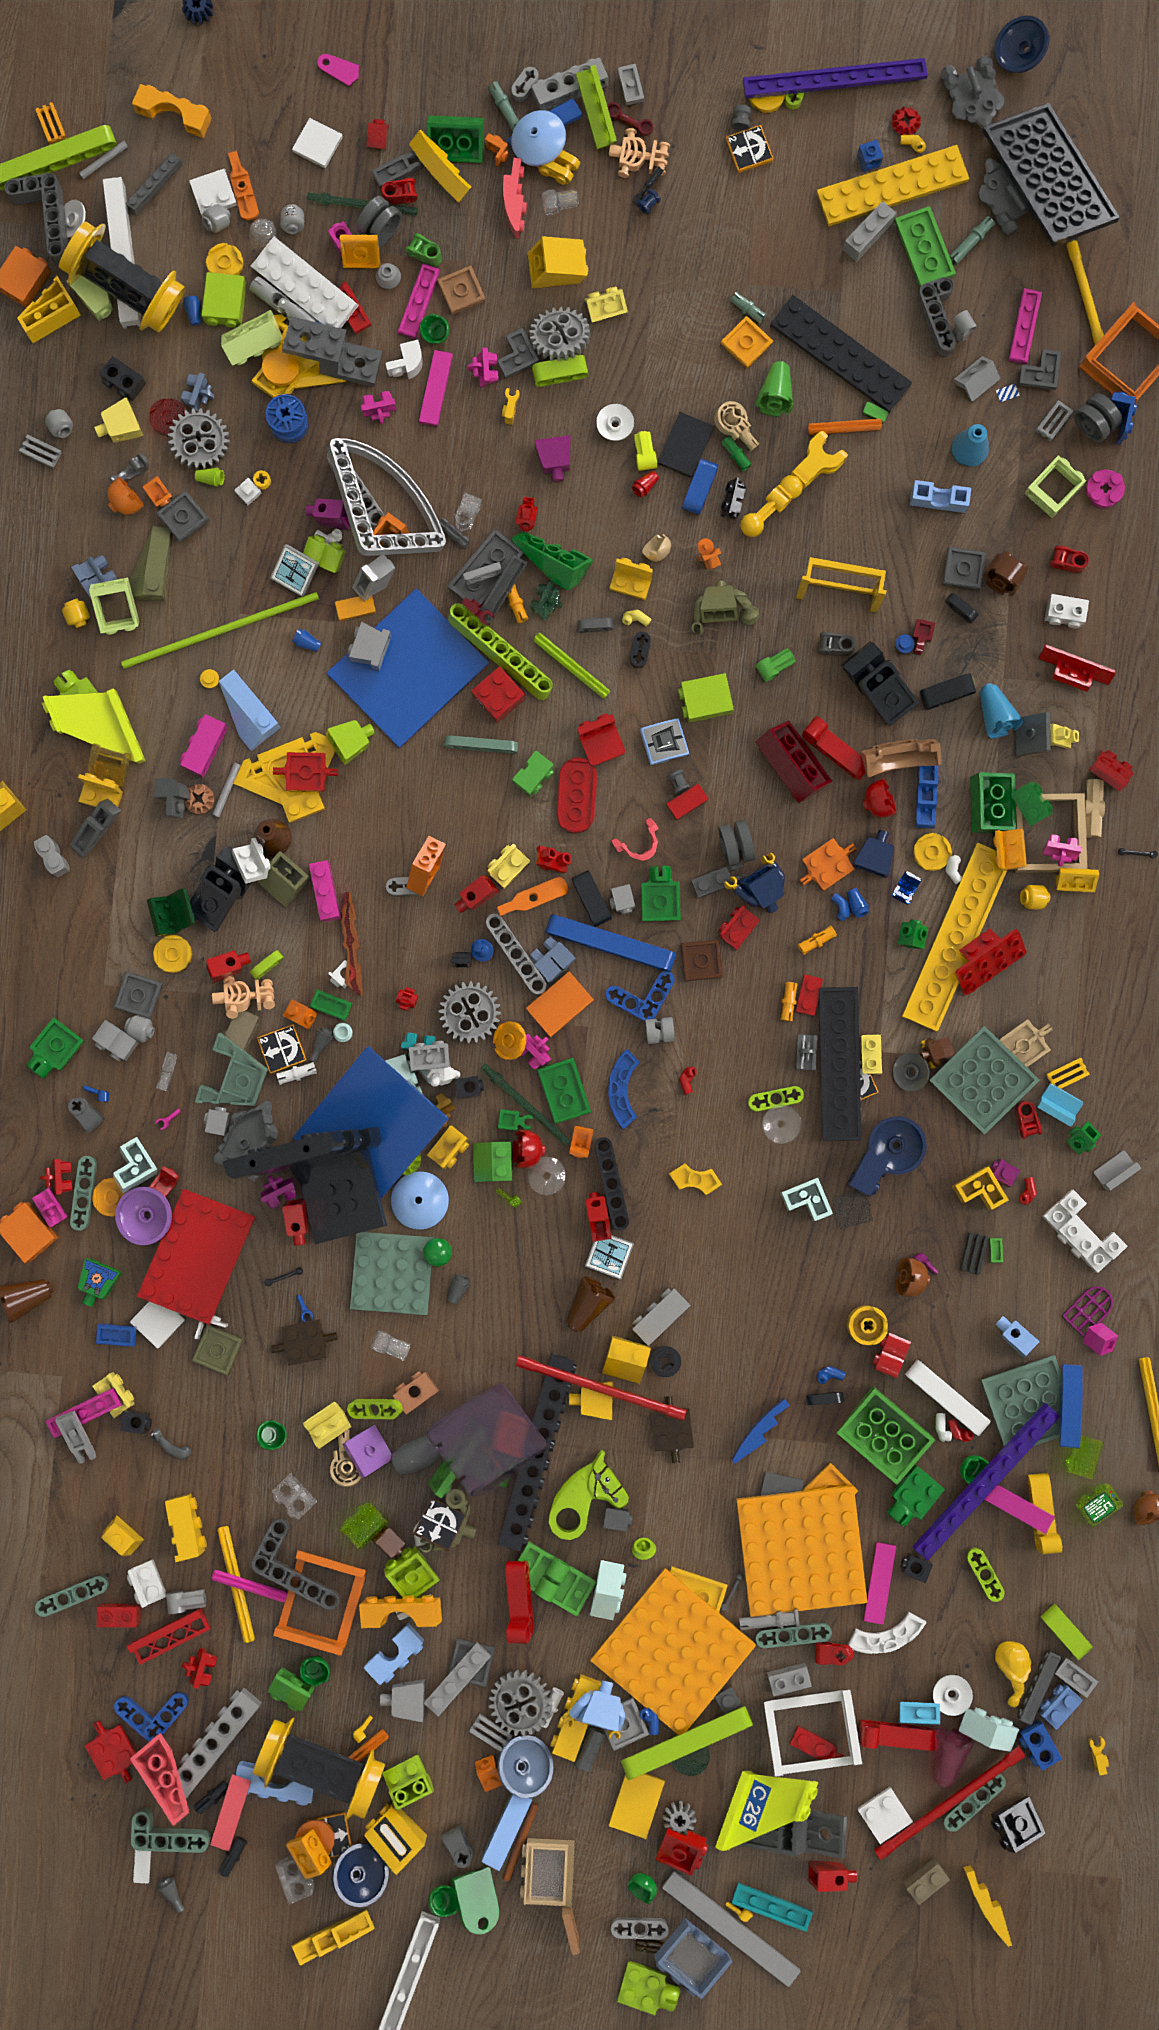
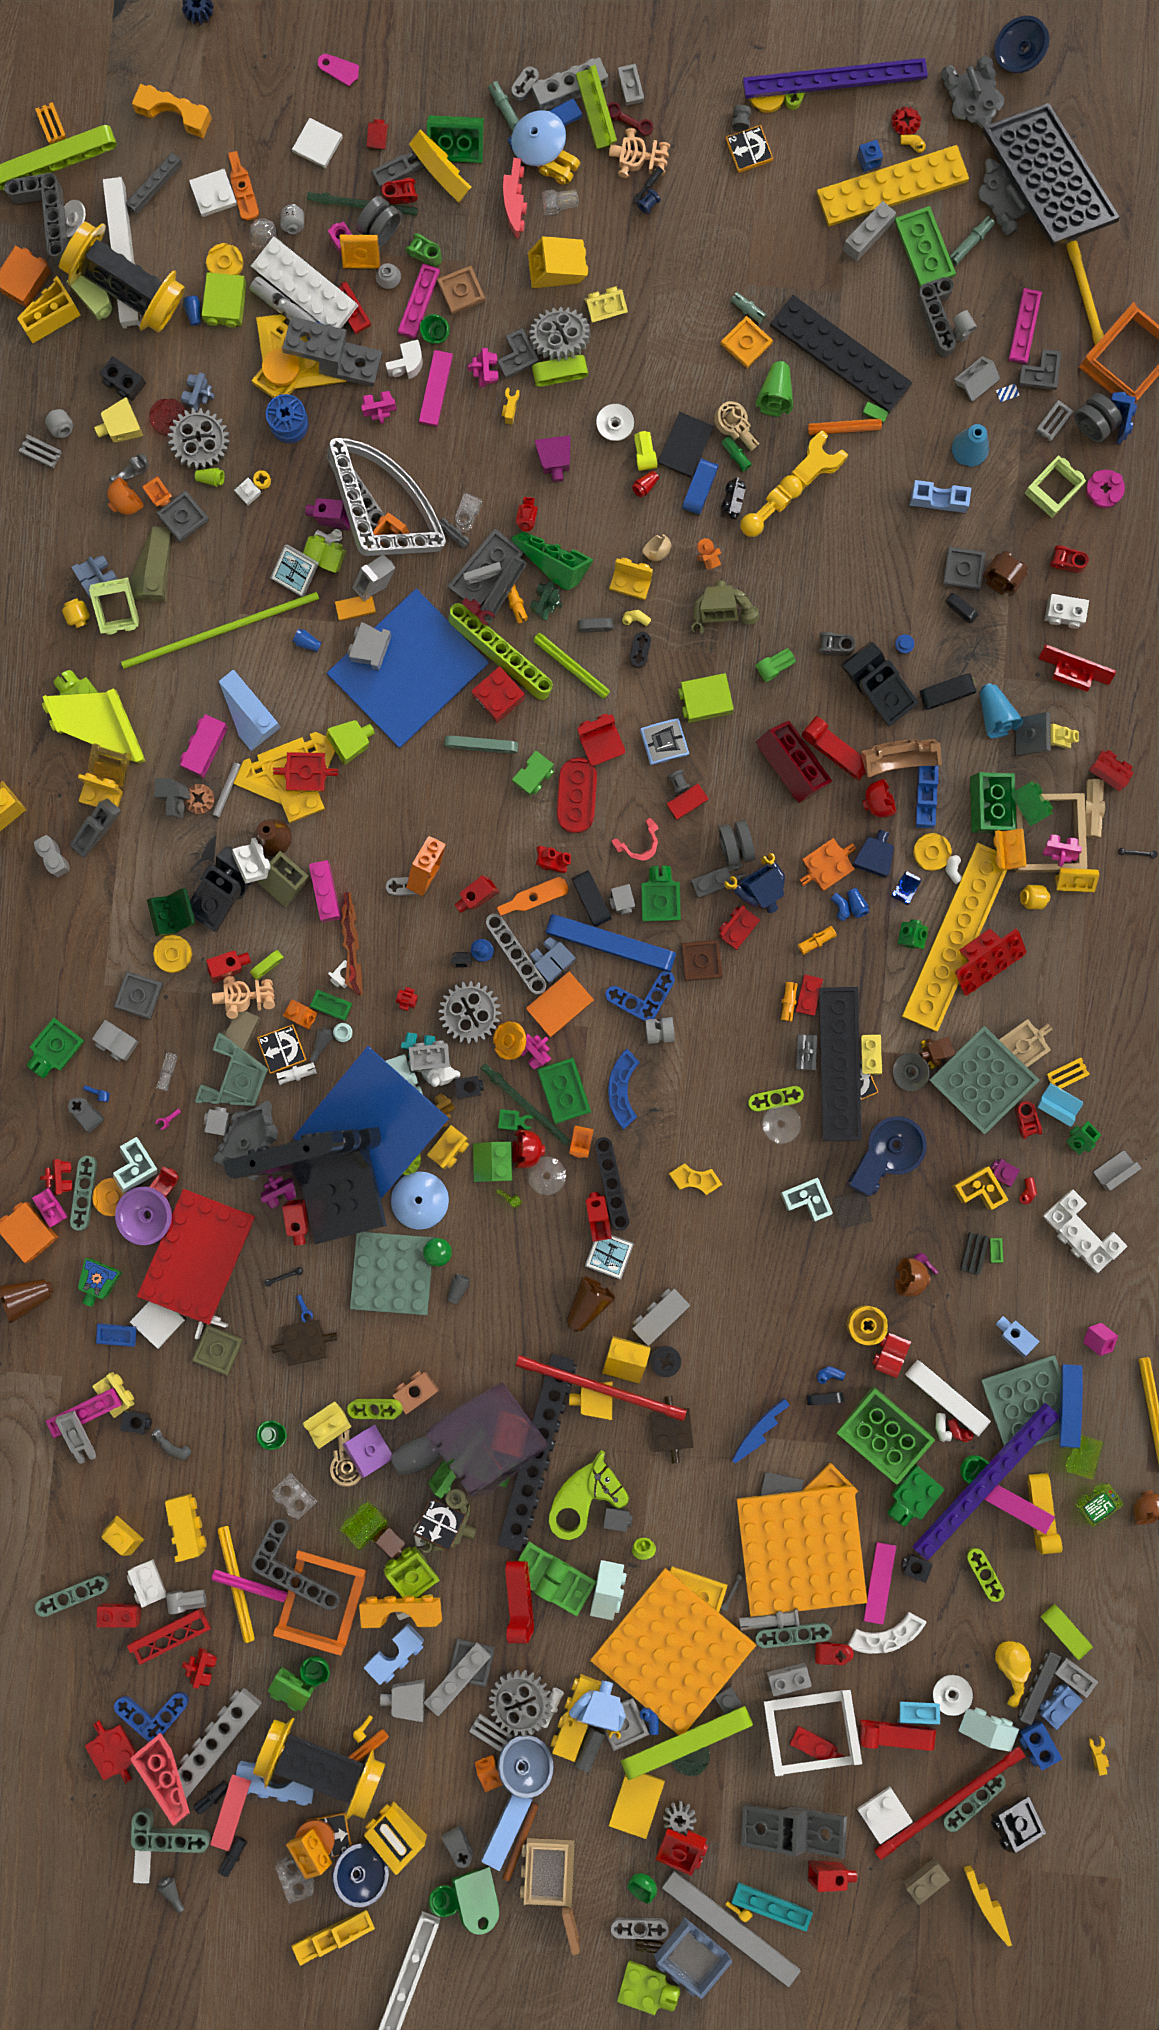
(103, 159): light grey bar -> none
(139, 1028): light grey head -> none
(209, 678): yellow plate -> none
(216, 218): light grey head -> none
(251, 338): yellowish green slope -> none
(385, 1343): clear piece -> none
(408, 1782): lime brick -> none
(498, 146): orange bracket -> none
(508, 865): light yellow bracket -> none
(685, 1079): red arm -> none
(764, 1805): neon yellow piece -> none
(877, 593): yellow piece -> none
(922, 633): dark red plate -> none
(950, 1754): clear pink cone -> none
(1088, 1318): magenta window -> none

